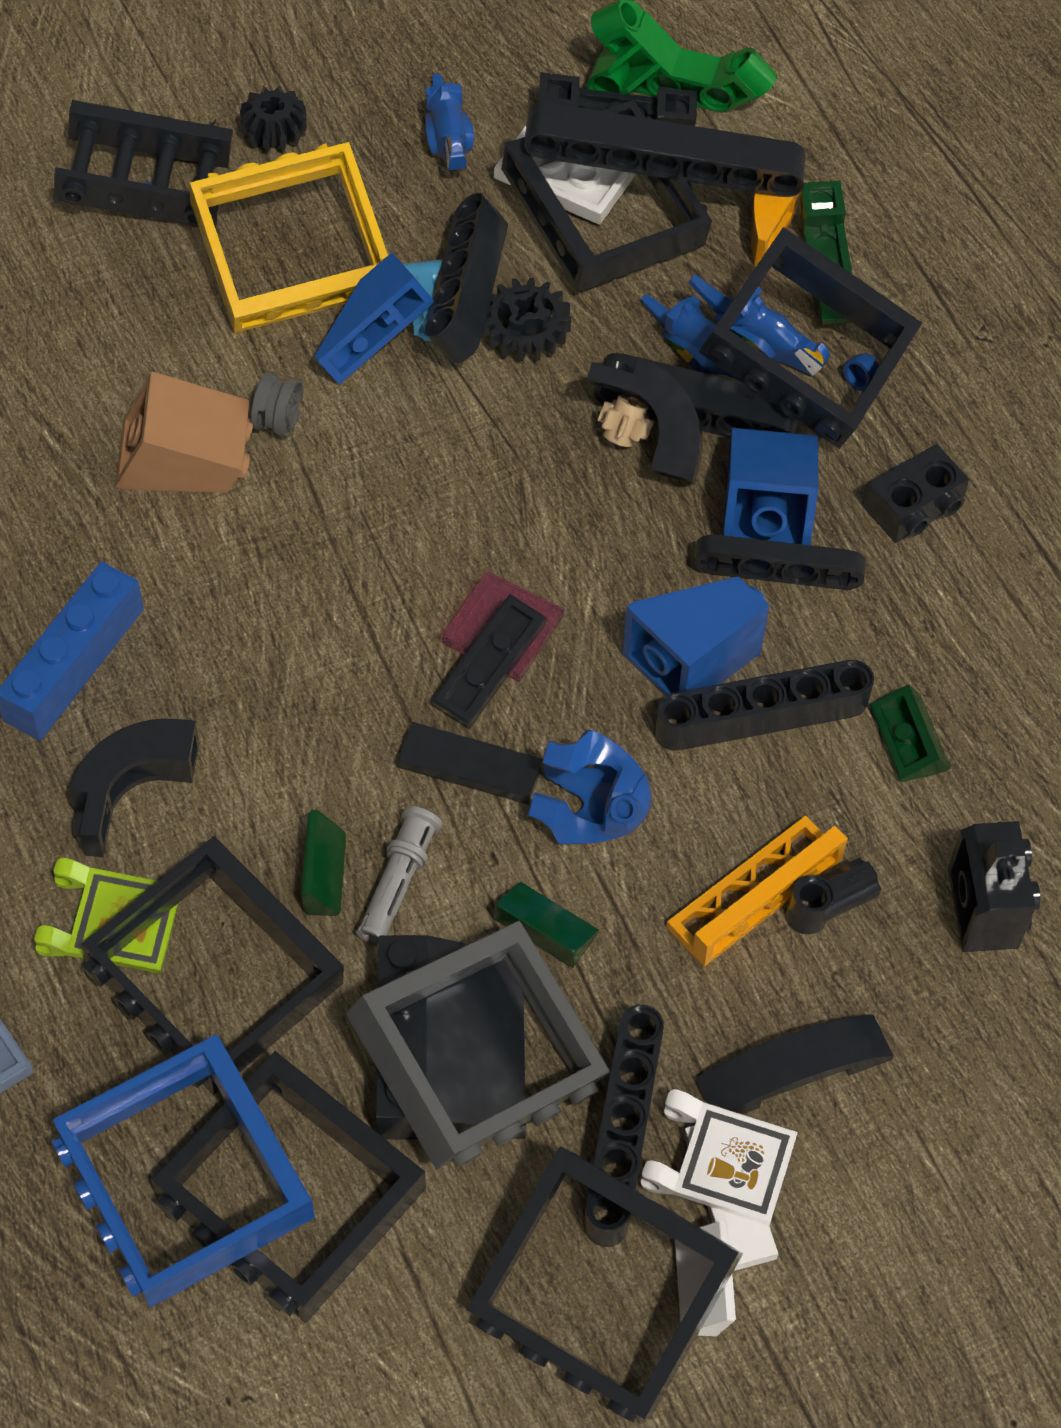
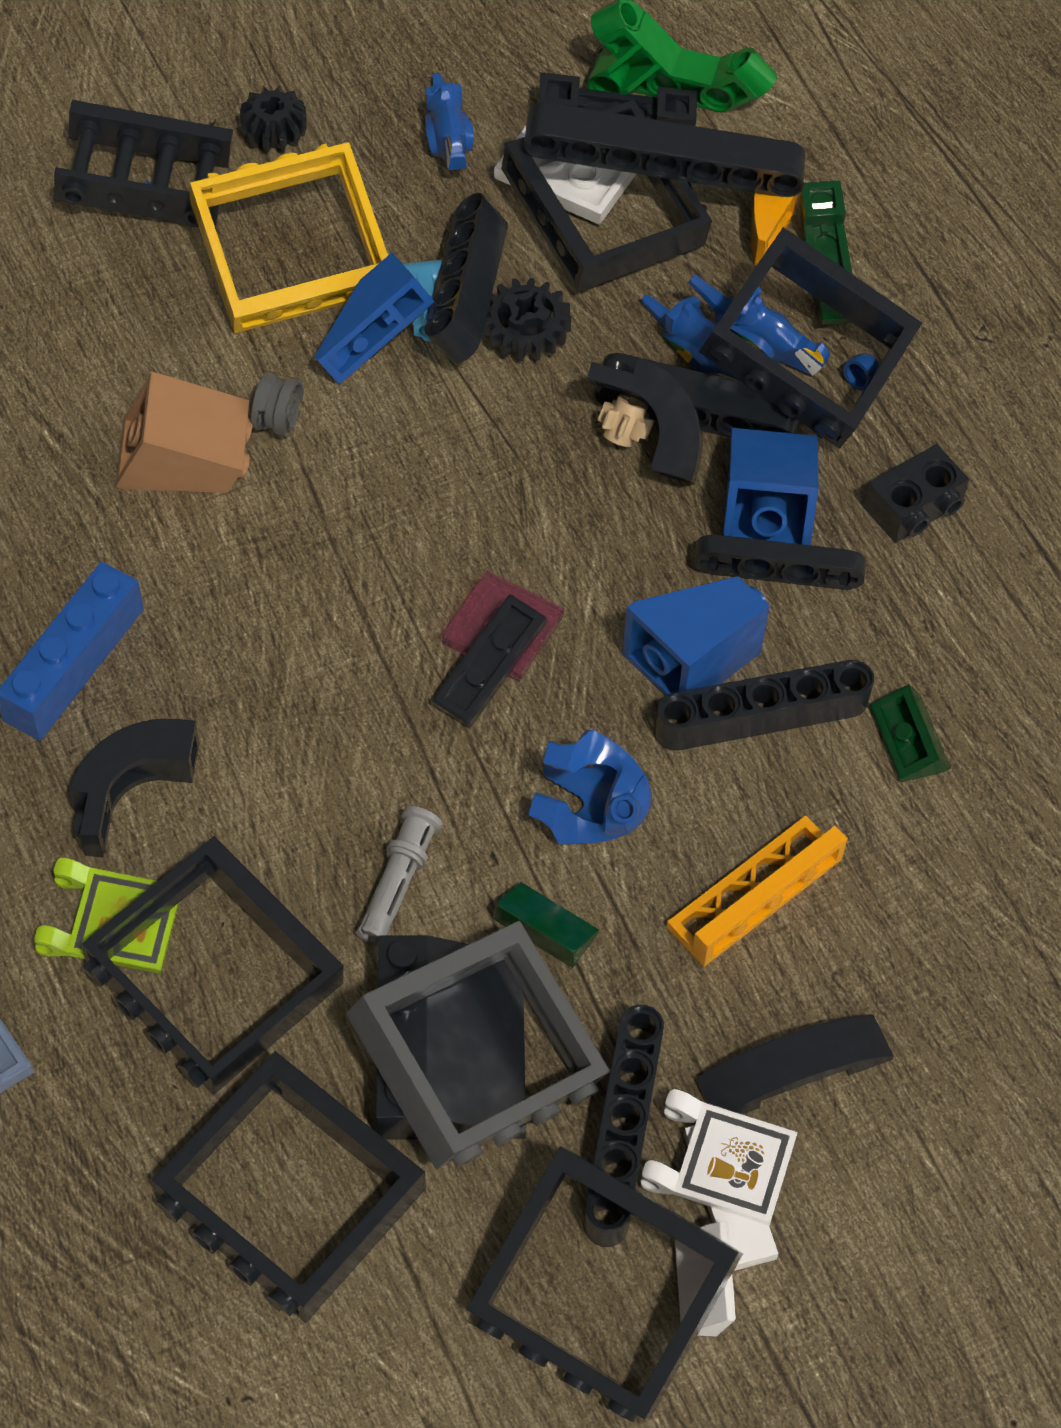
(144, 1091): blue window -> none
(323, 866): dark green slope -> none
(470, 763): black tile -> none
(832, 894): black piece -> none
(993, 886): black hinge -> none

